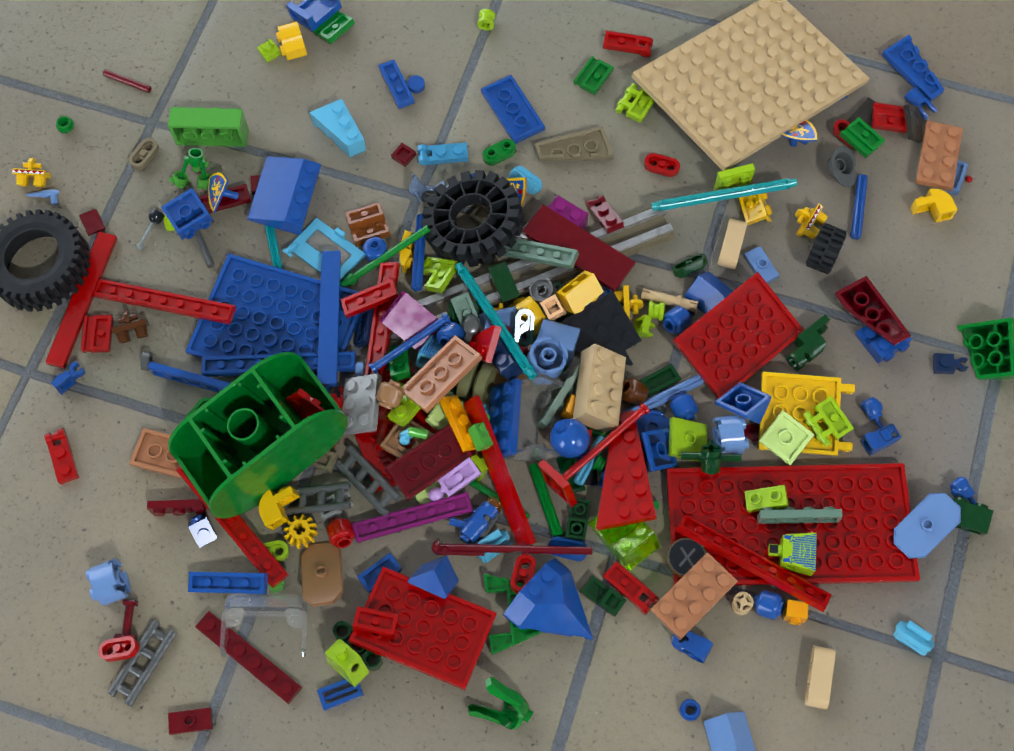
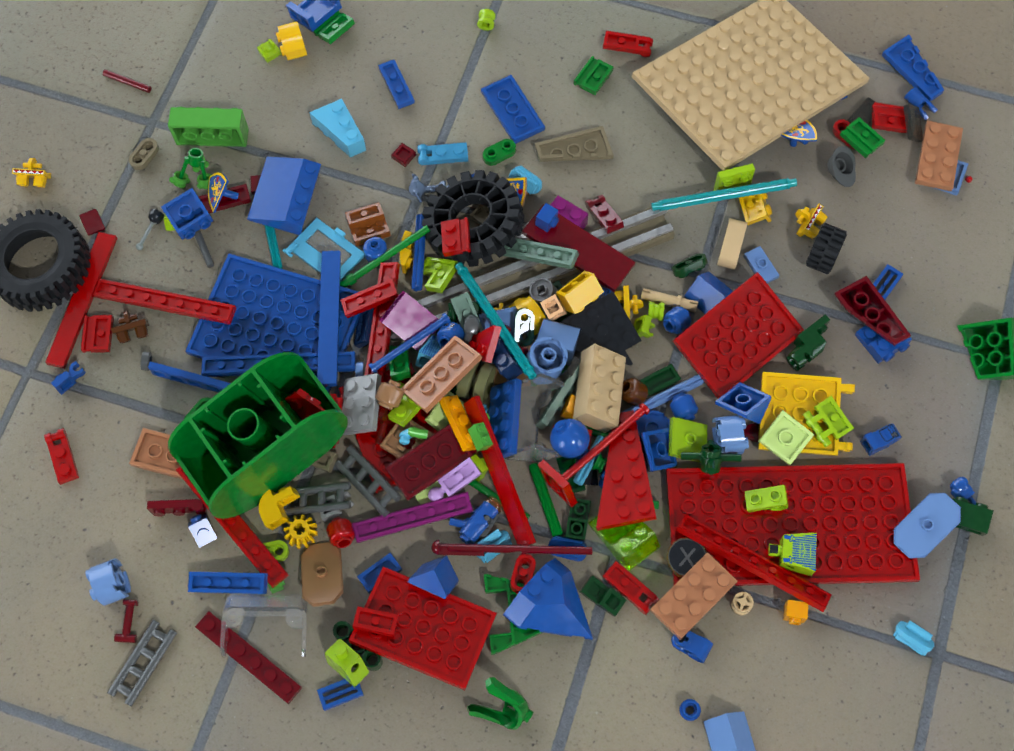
(51, 193): medium blue bar -> none
(62, 121): green plate -> none
(122, 649): red plate -> none
(190, 721): dark red plate -> none
(416, 84): blue tile -> none
(455, 237): none -> red plate
(503, 281): dark green slope -> none
(547, 217): none -> blue plate
(639, 107): lime plate -> none
(662, 164): red plate -> none
(769, 604): blue head -> none
(807, 515): sand green plate -> none
(820, 677): tan beam -> none
(859, 205): blue axle -> none
(873, 409): blue piece -> none
(893, 272): none -> blue tile
(938, 203): yellow brick -> none
(946, 364): dark blue plate -> none

